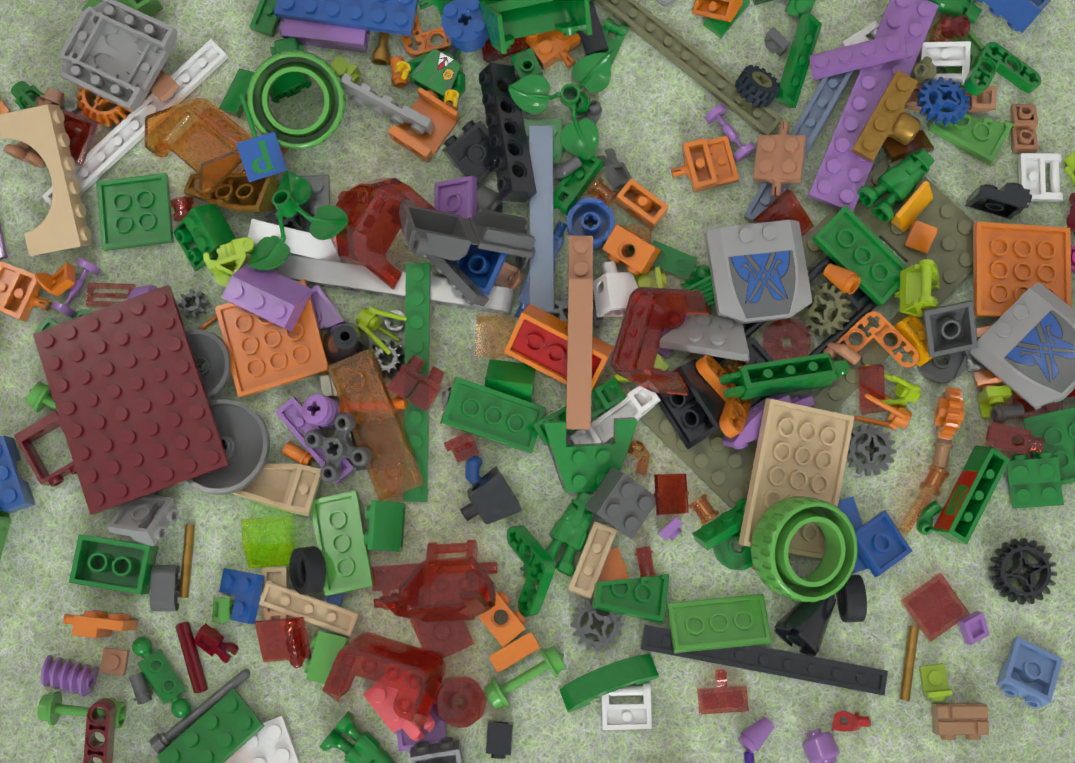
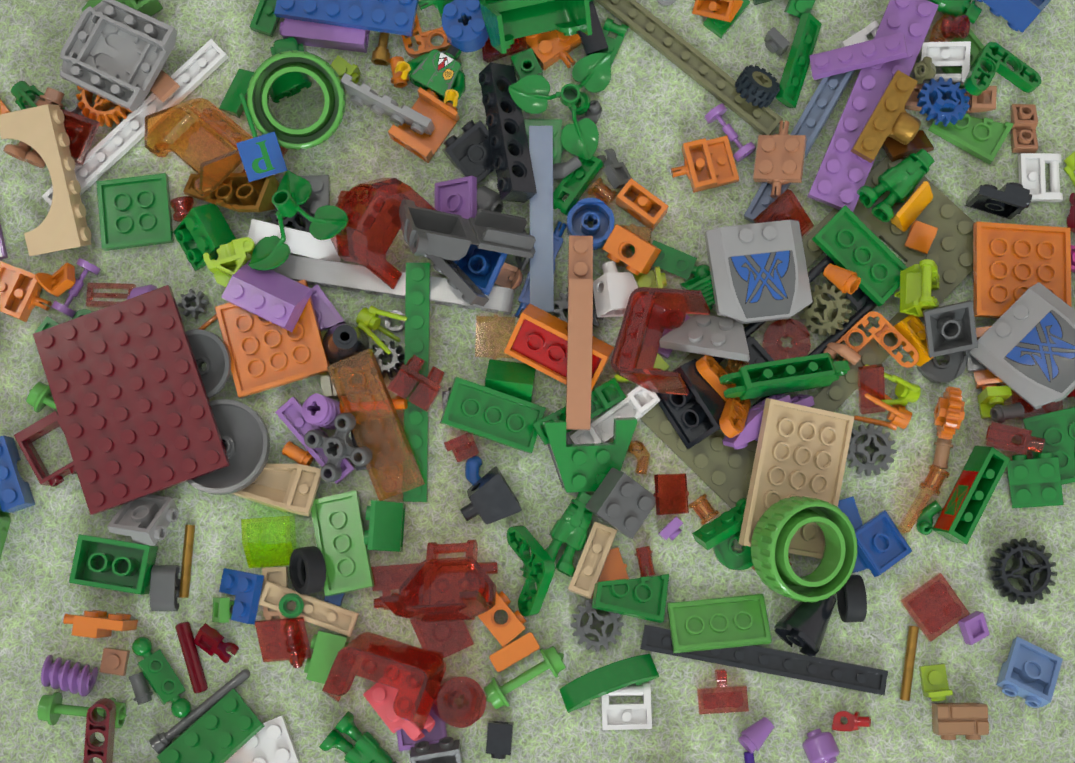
(291, 613): none -> green plate

